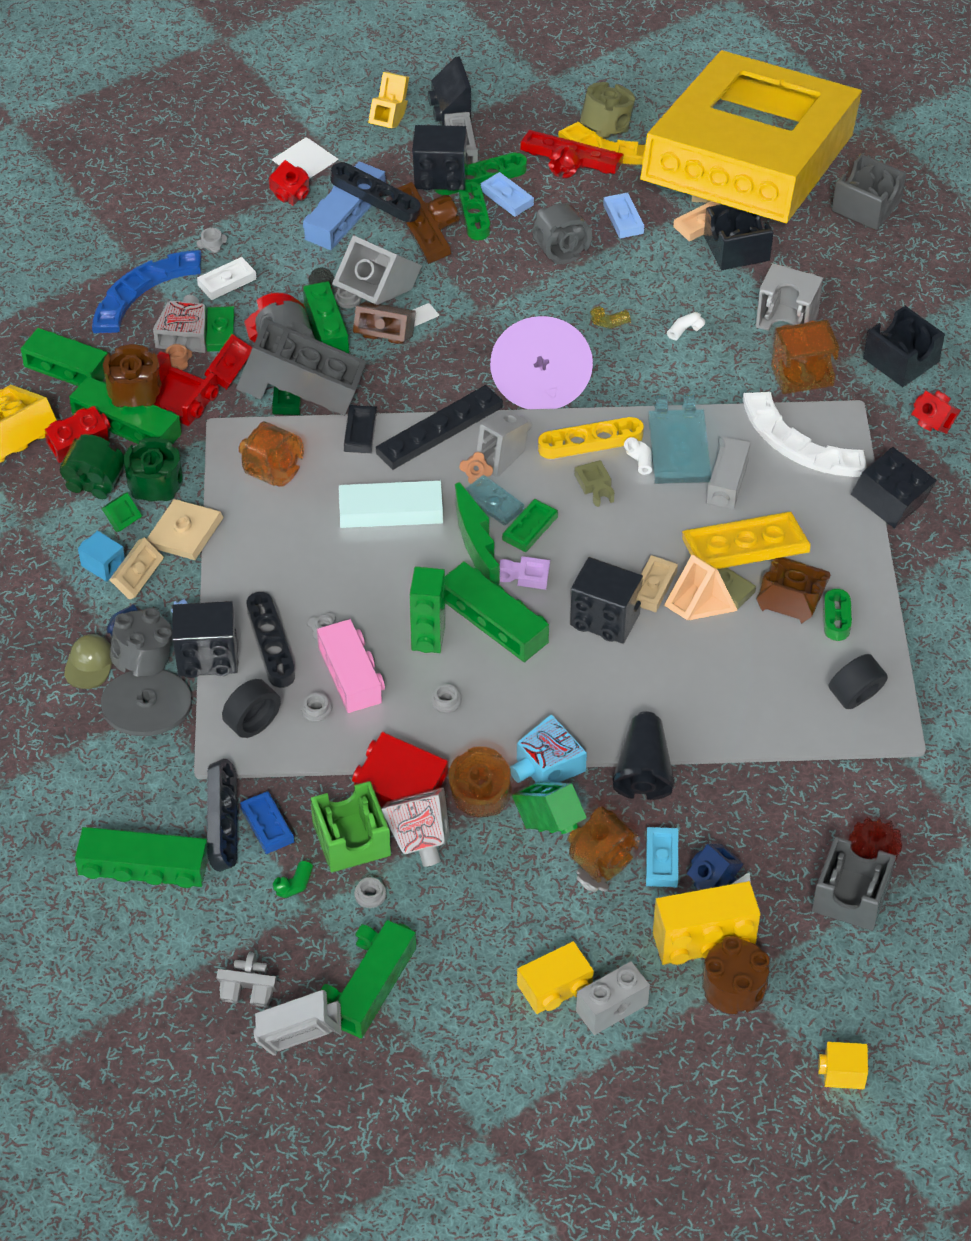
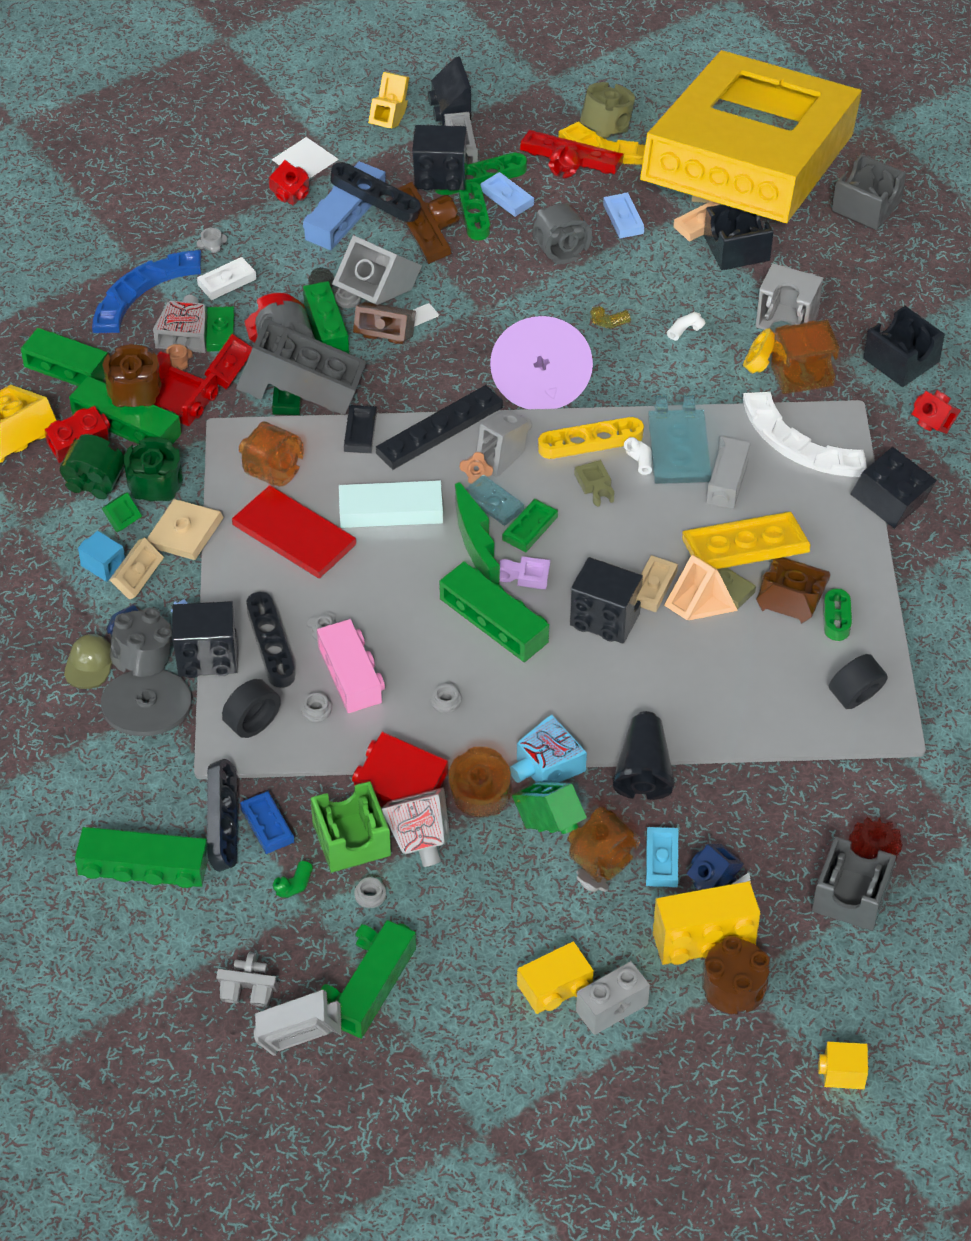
(294, 531): none -> red tile
(427, 609): green brick -> none
(759, 352): none -> yellow plate

